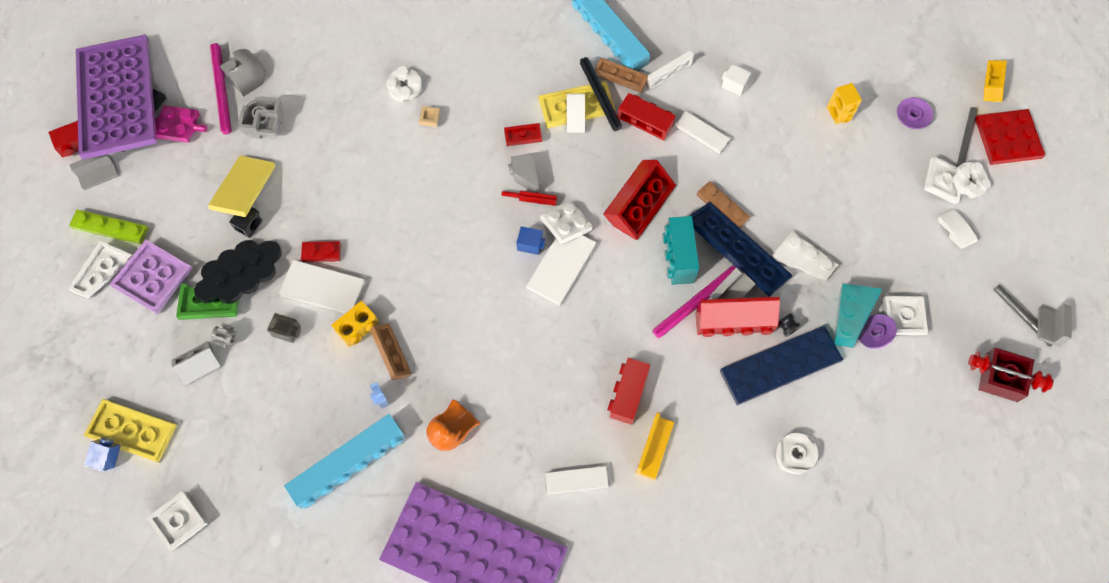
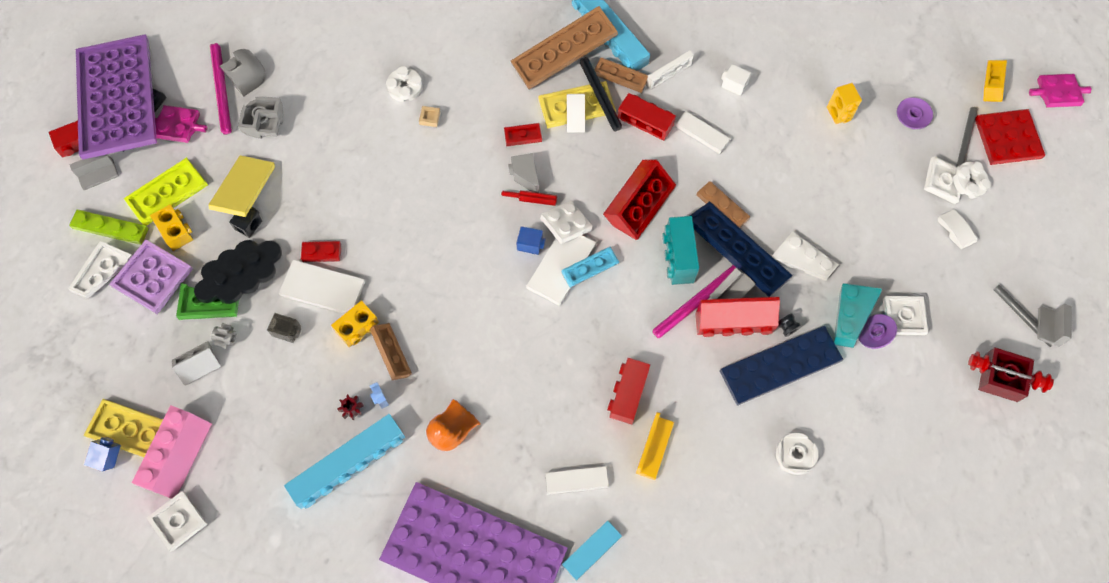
(168, 188): none -> neon yellow tile
(170, 228): none -> yellow brick
(172, 452): none -> bright pink slope
(345, 405): none -> dark red gear
(564, 47): none -> medium nougat plate
(590, 267): none -> medium azure tile
(591, 550): none -> medium azure tile
(1060, 90): none -> dark pink plate

